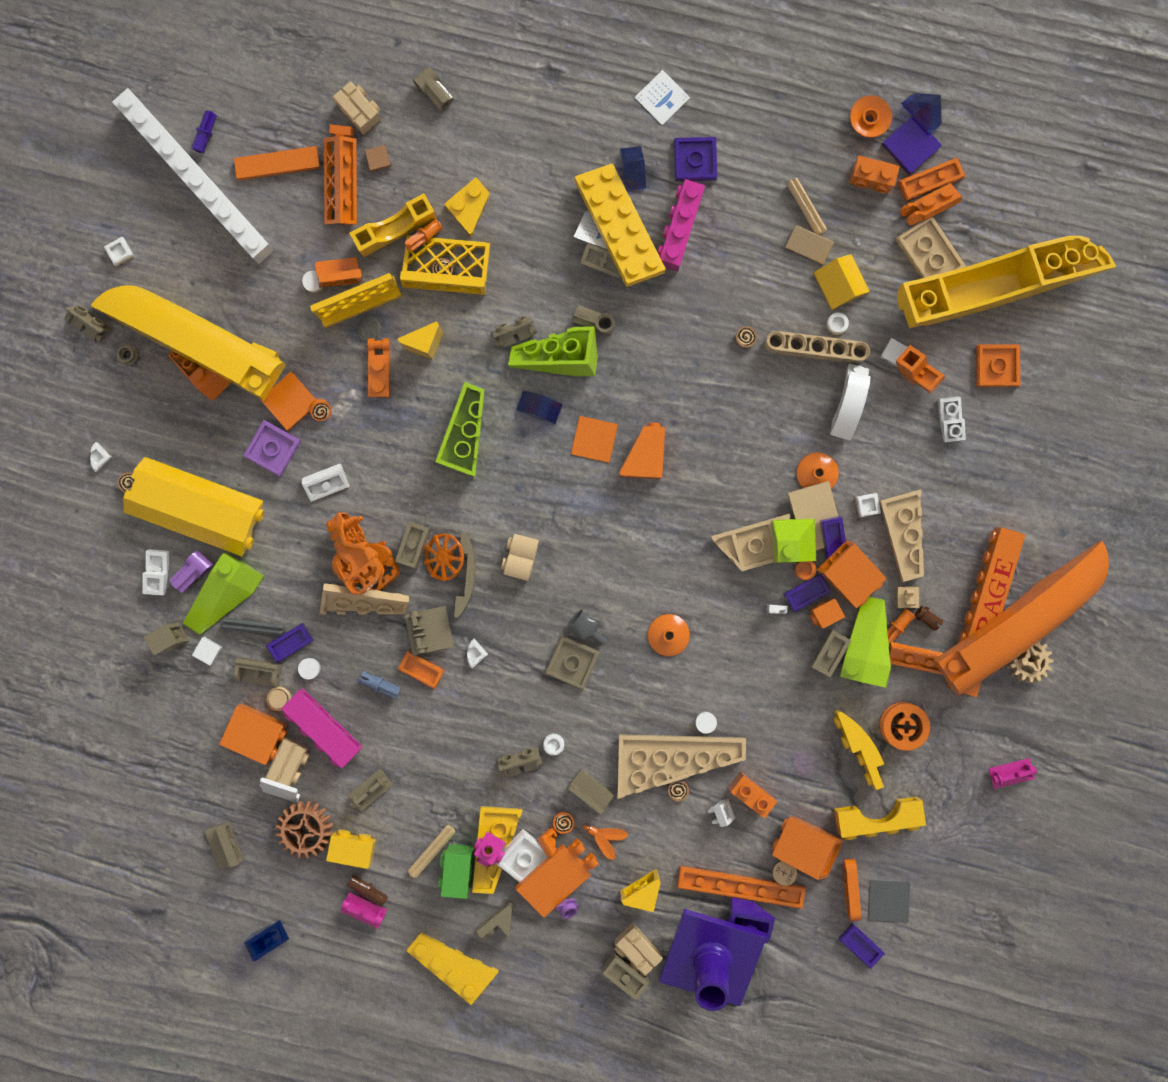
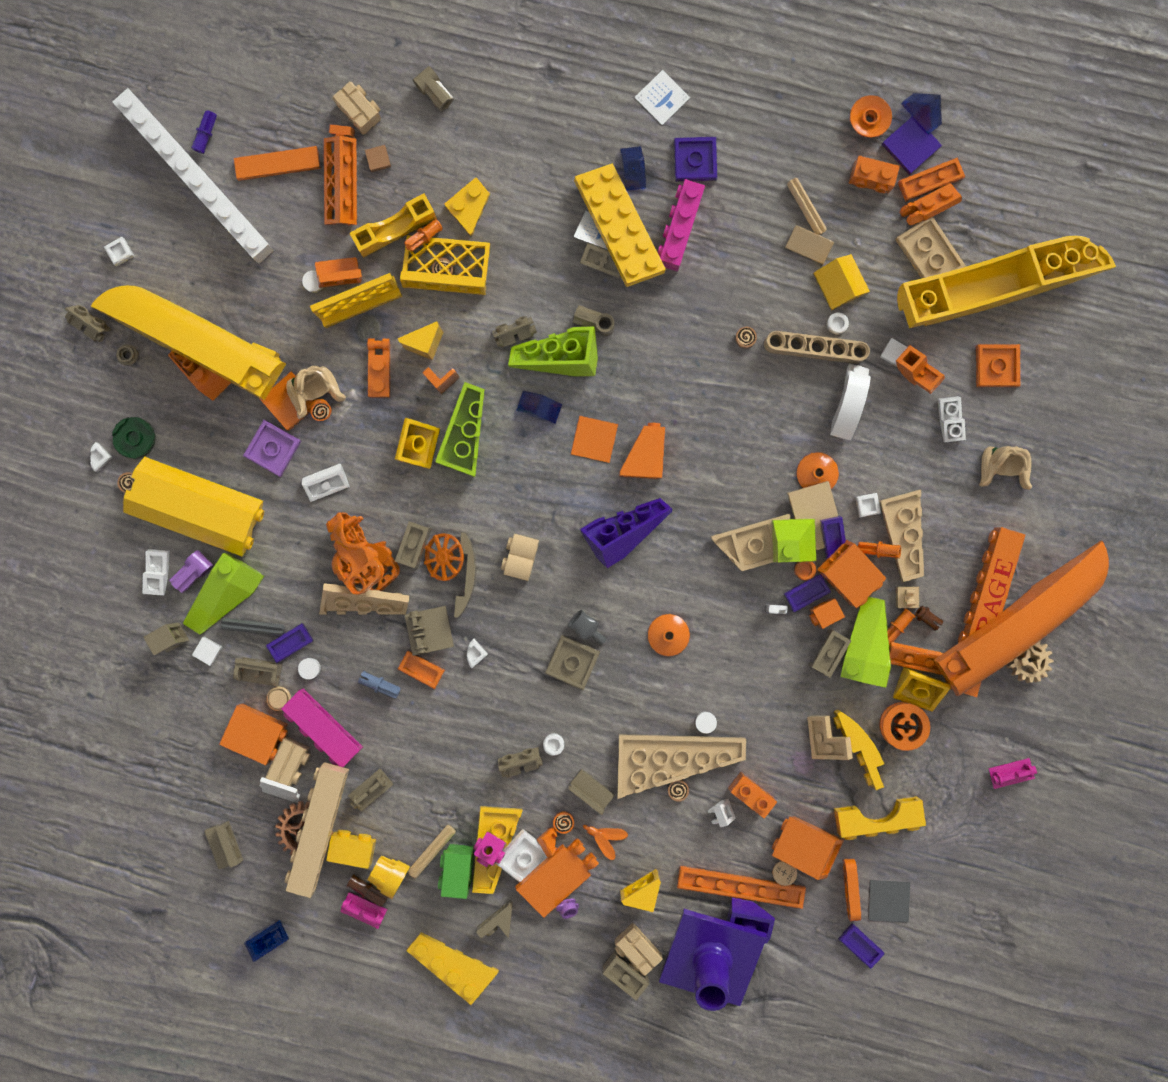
(133, 437): none -> dark green tile
(311, 384): none -> tan hair
(317, 829): none -> tan brick
(388, 875): none -> yellow piece
(417, 443): none -> yellow slope
(443, 383): none -> orange panel
(617, 536): none -> dark purple wedge
(823, 744): none -> tan plate
(880, 549): none -> orange axle
(920, 689): none -> yellow slope
(1006, 461): none -> tan hair

